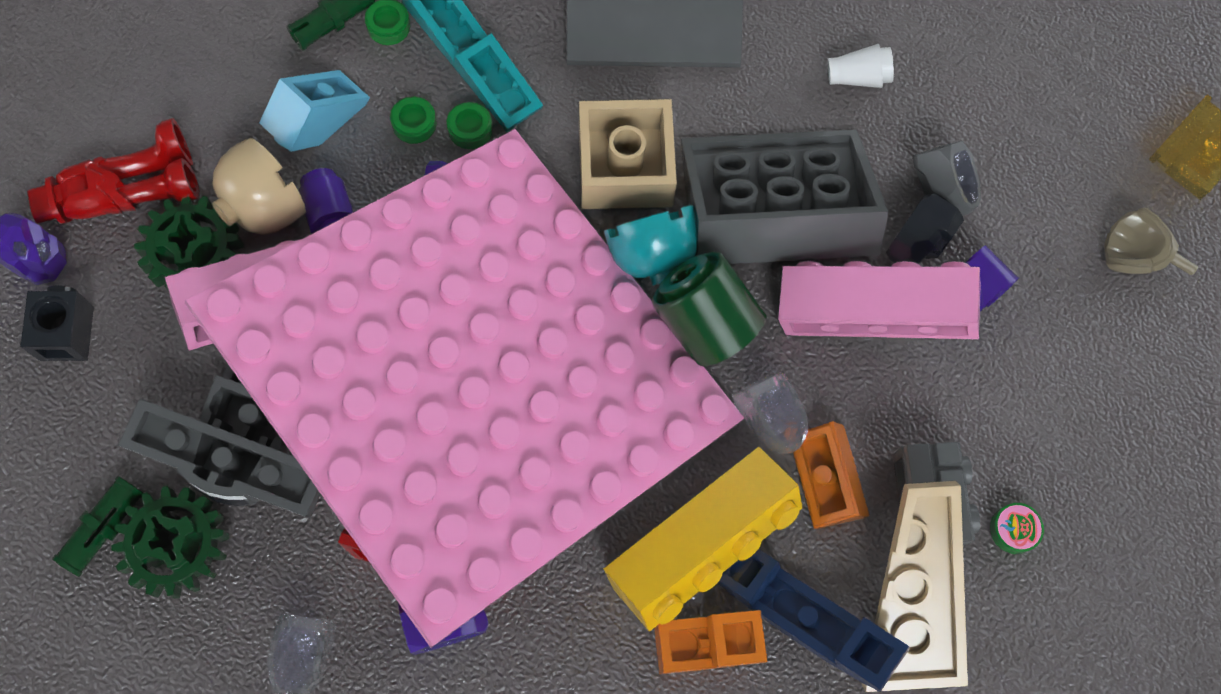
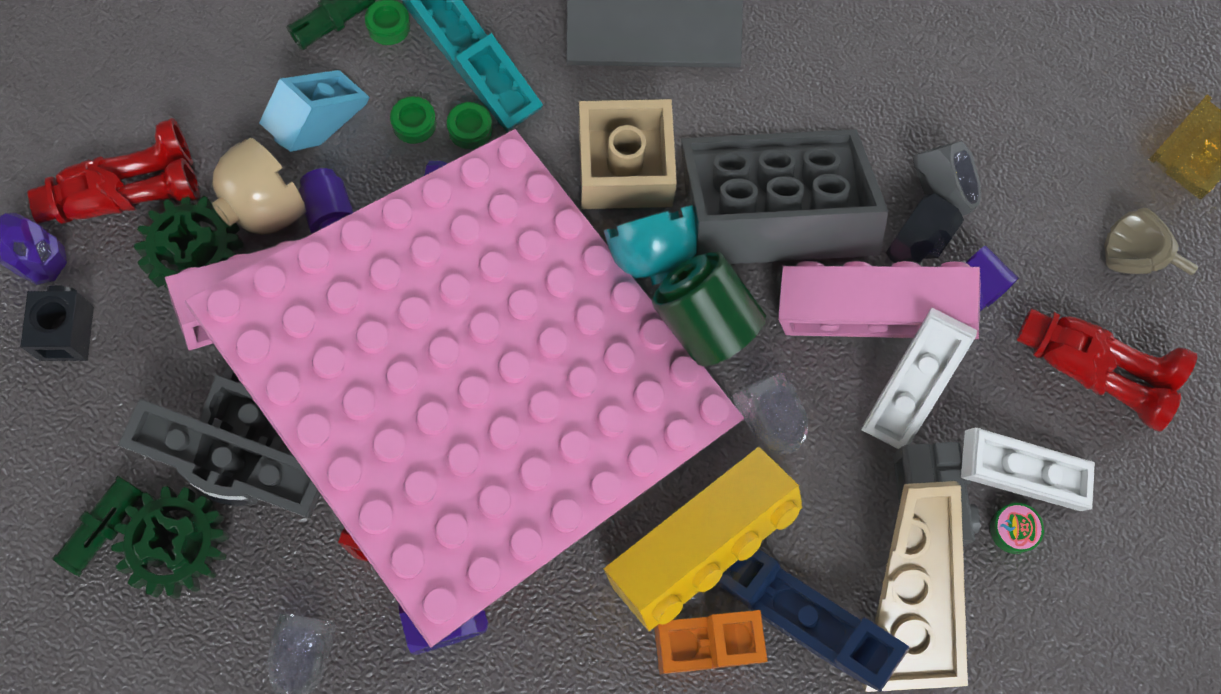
(830, 477): orange slope -> none
(862, 67): white cone -> none
(919, 379): none -> white tile
(1027, 469): none -> white tile
(1092, 354): none -> red piece

